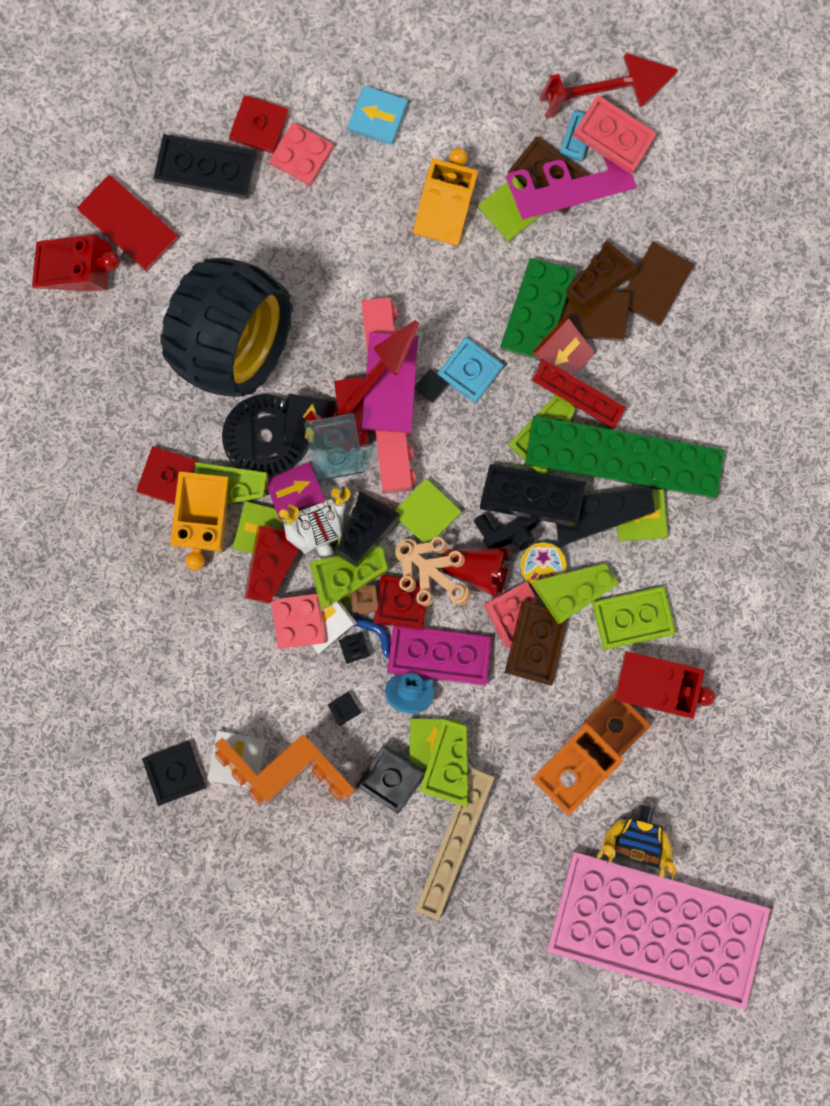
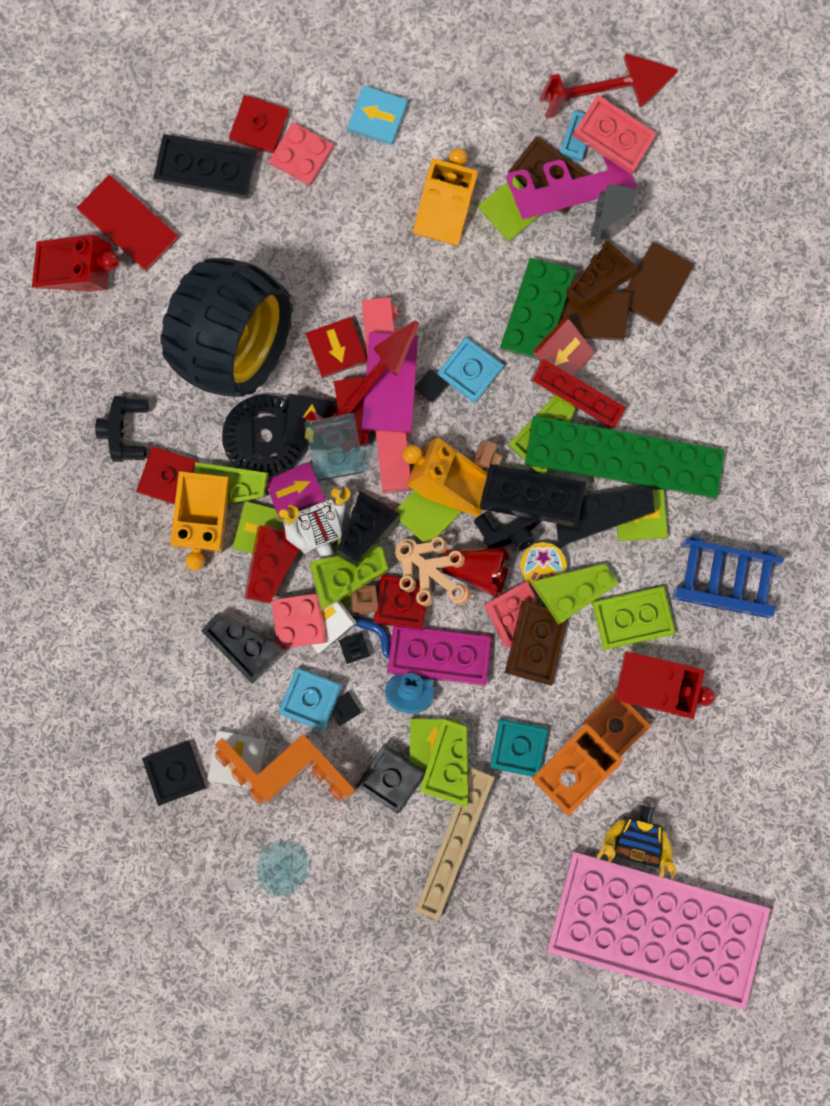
(111, 427): none -> black connector
(242, 646): none -> black wing
(281, 869): none -> clear light blue tile
(310, 699): none -> medium azure tile
(336, 347): none -> red tile
(445, 476): none -> light orange slope
(485, 455): none -> nougat tile
(518, 747): none -> teal tile
(612, 212): none -> dark grey slope
(735, 601): none -> blue fence

